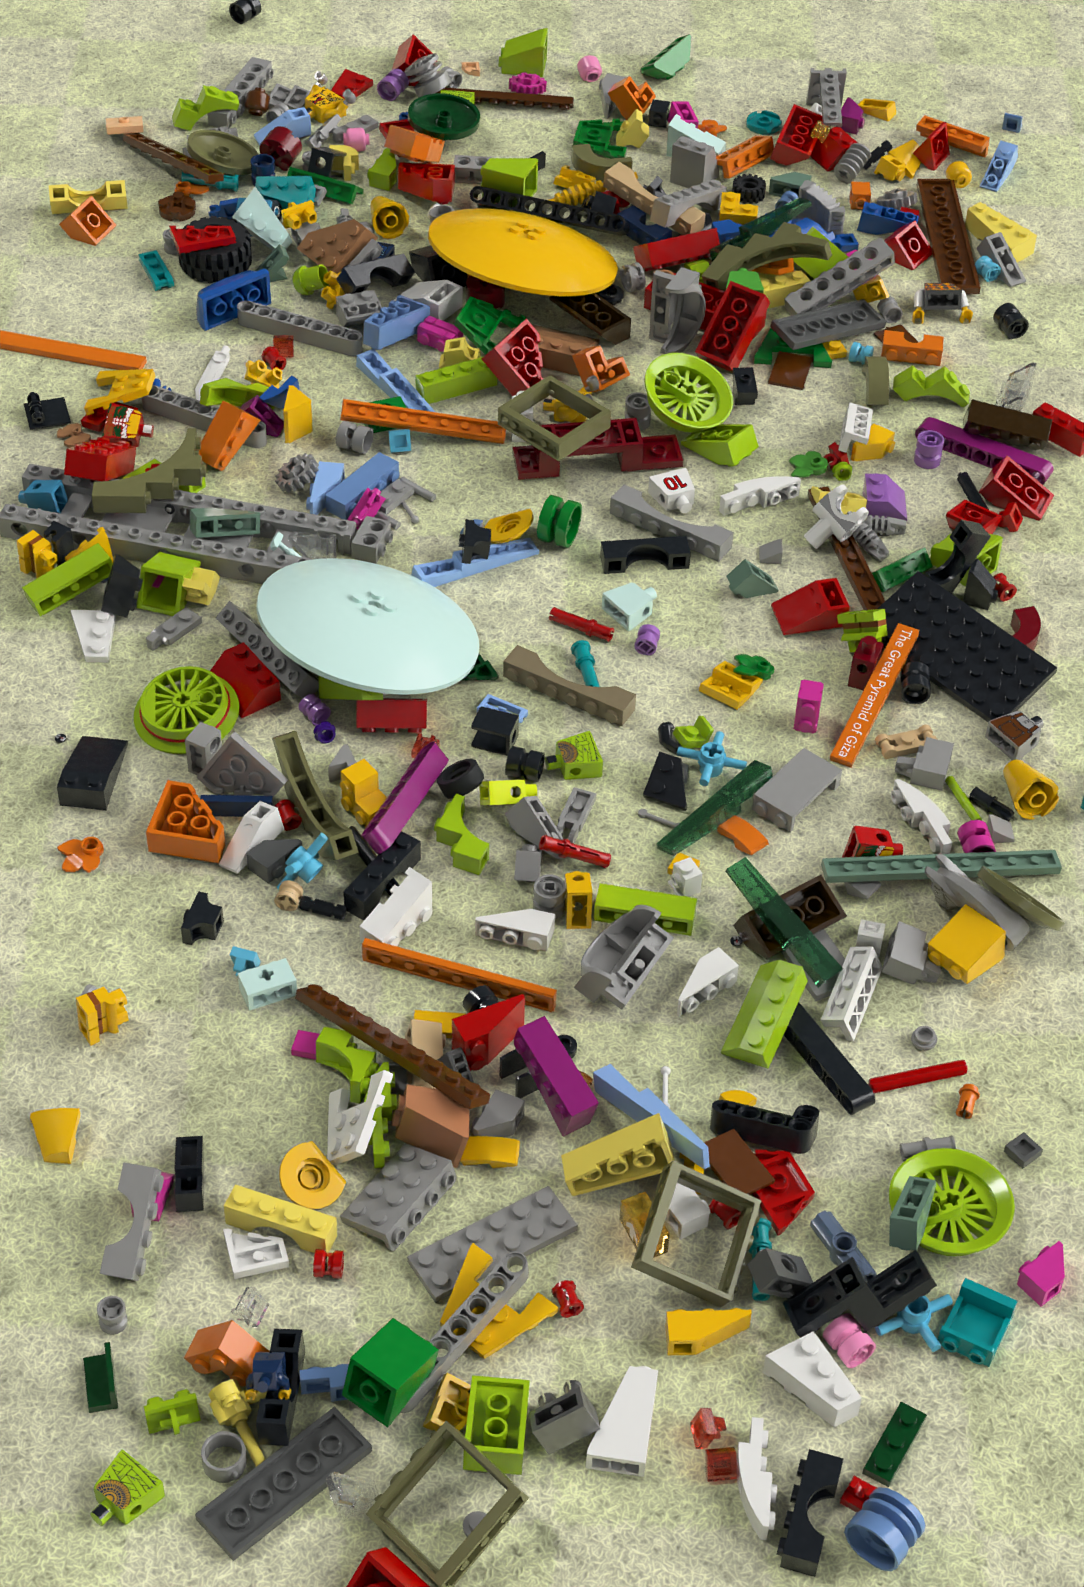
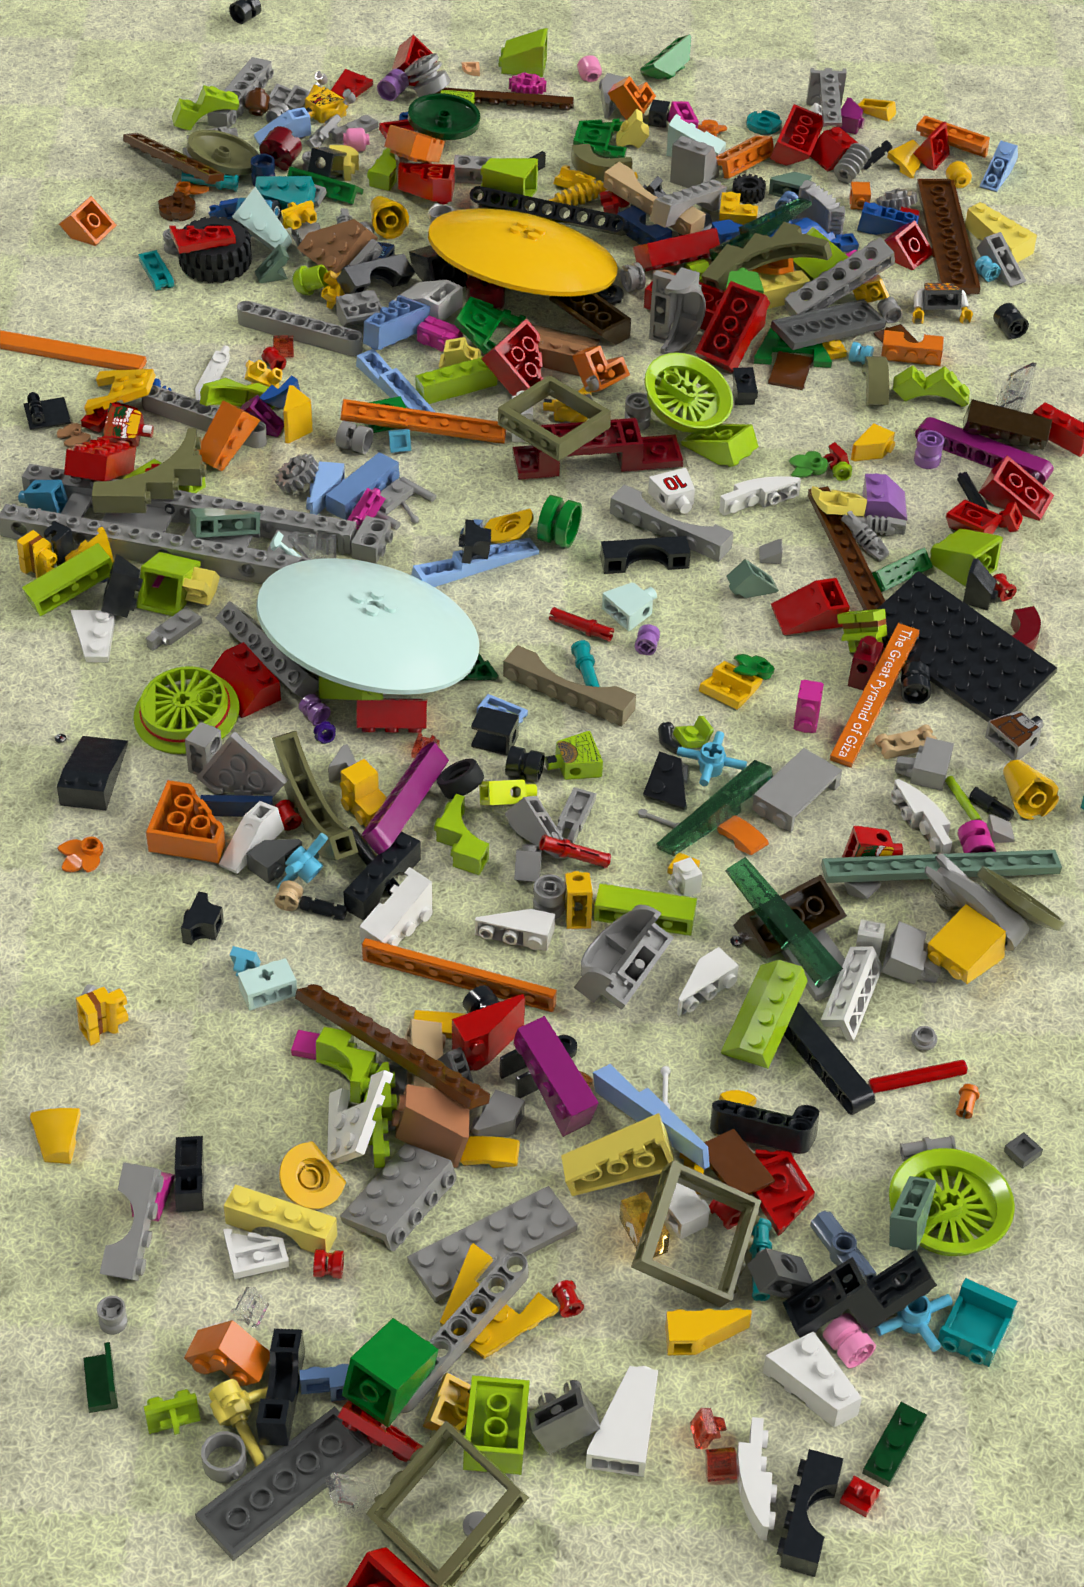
(109, 196): light yellow arch -> none
(124, 125): light nougat plate -> none
(125, 1490): lime torso -> none
(219, 300): blue windscreen -> none
(268, 1374): dark blue piece -> none
(378, 1434): none -> red wing
(455, 77): light grey wheel -> none
(600, 202): black slope -> none
(820, 131): clear yellow wheel -> none
(833, 520): white connector -> none
(855, 426): white fence -> none
(885, 1529): medium blue wheel -> none
(891, 168): yellow brick -> none
(968, 542): black arch -> none
(1012, 122): medium blue slope -> none
(1044, 1275): dark pink slope -> none

